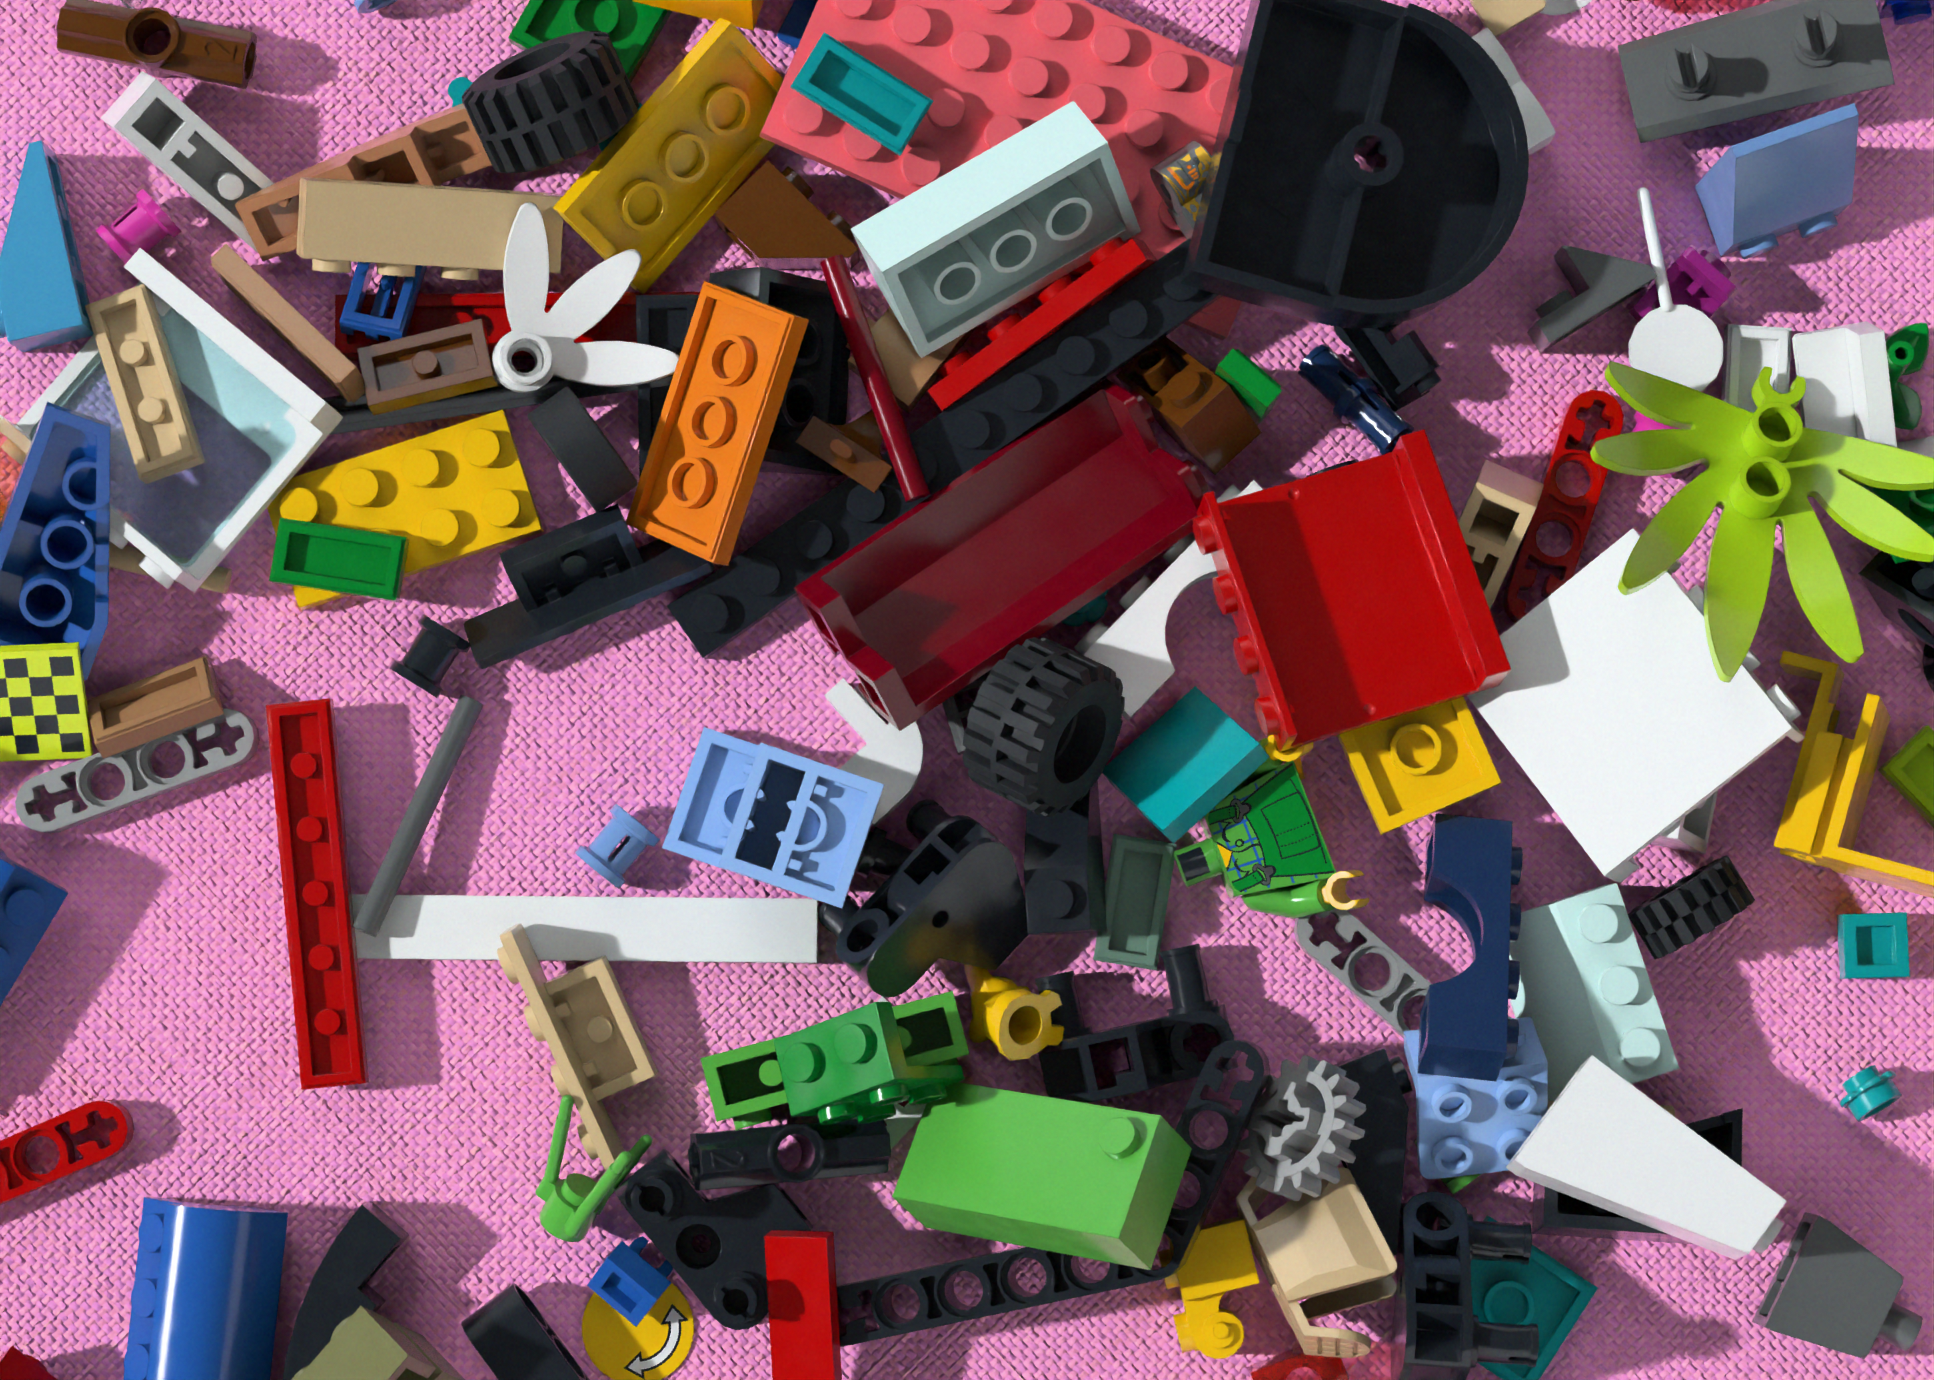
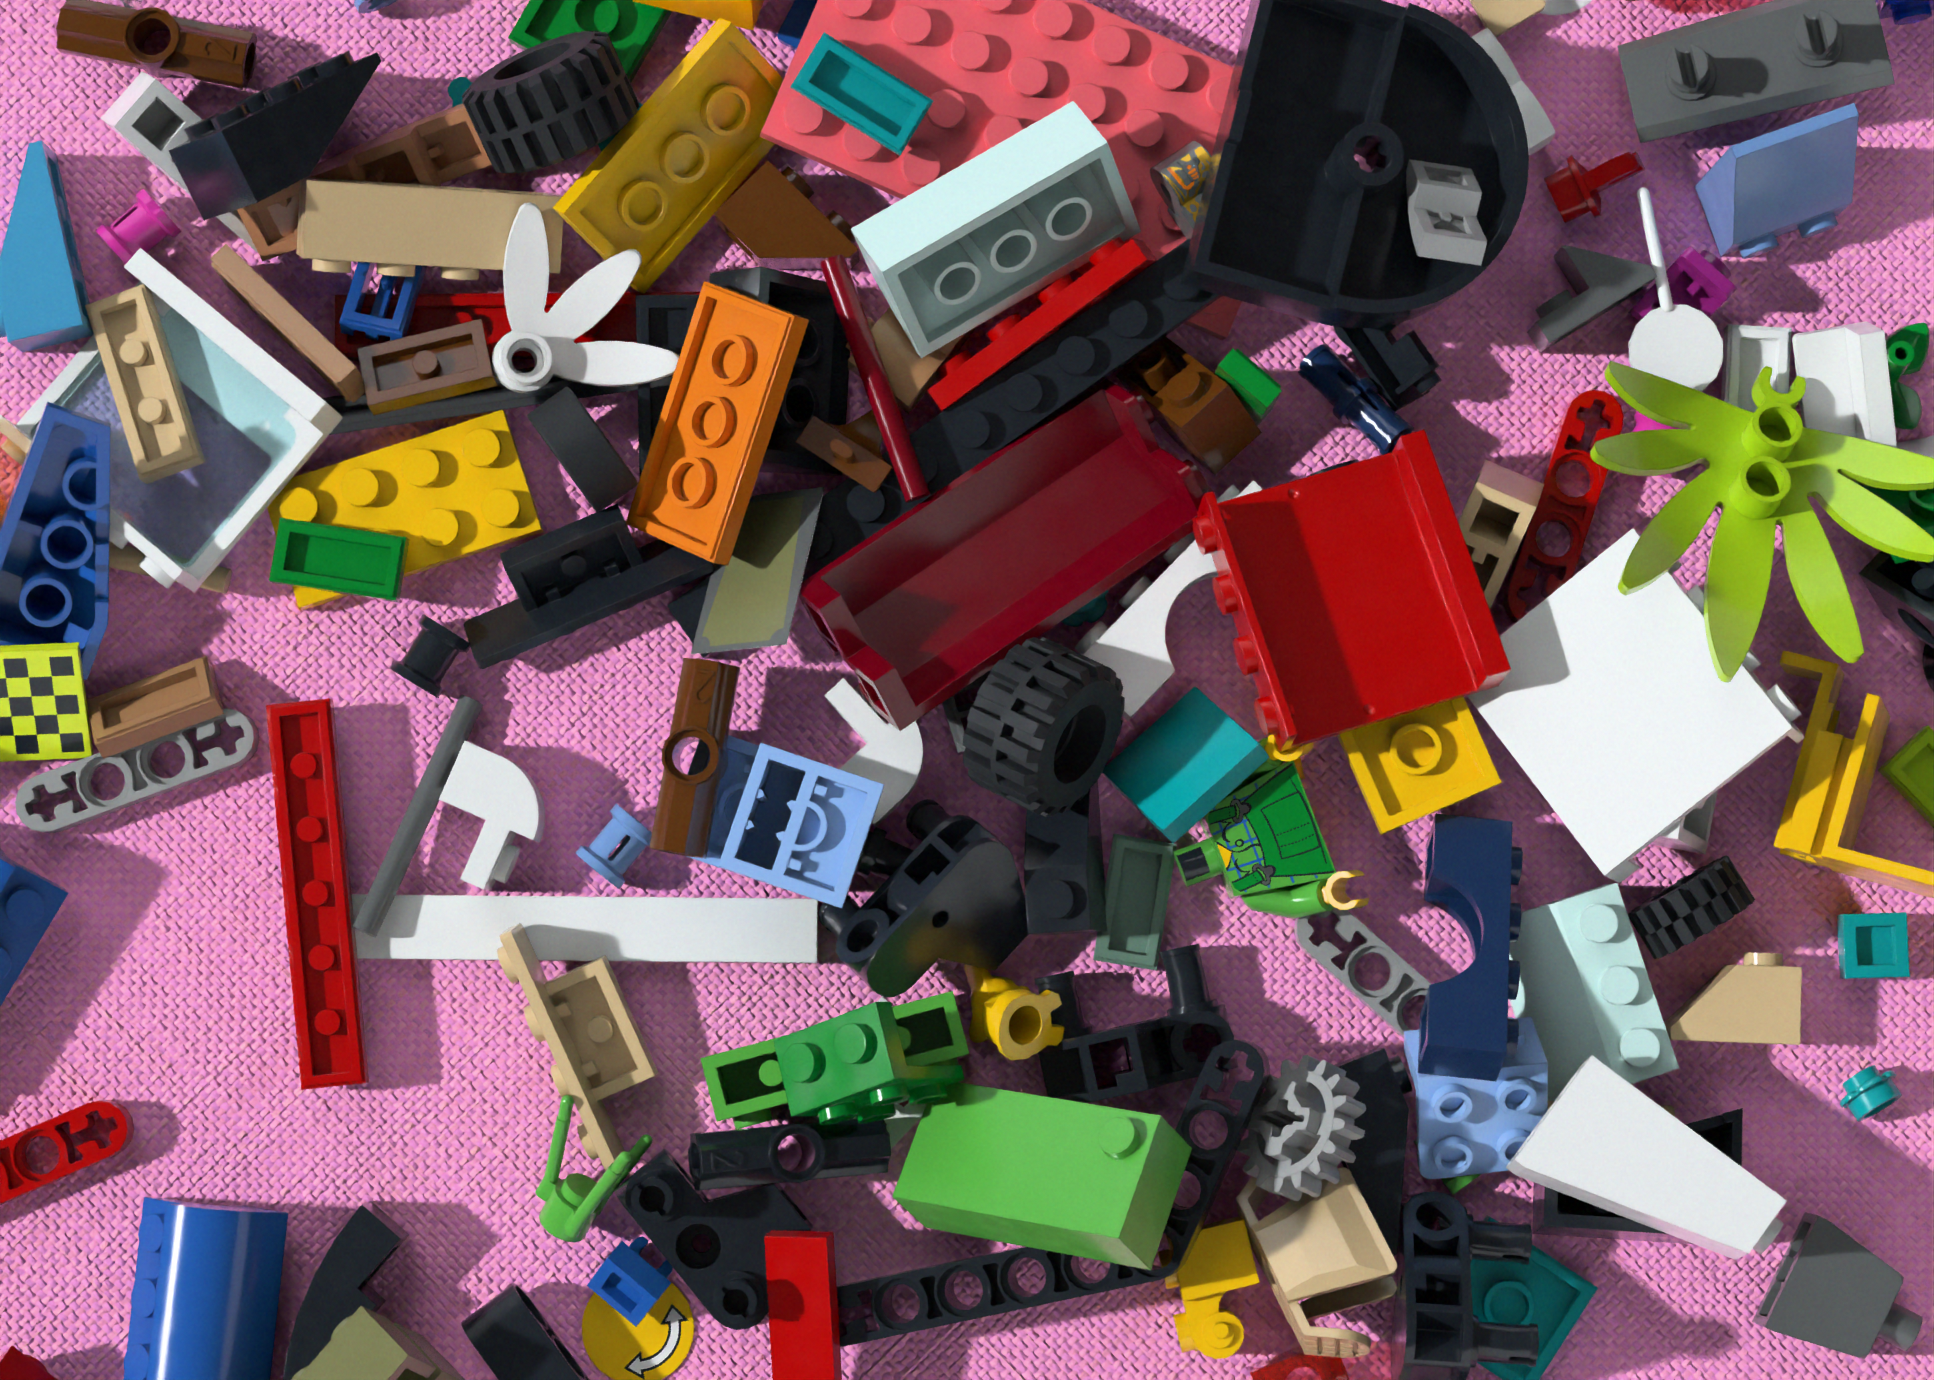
(270, 135): none -> black slope
(507, 801): none -> white brick
(700, 715): none -> reddish brown piece
(758, 591): none -> olive sticker
(1444, 212): none -> light grey slope
(1578, 190): none -> red piece
(1744, 1004): none -> tan slope

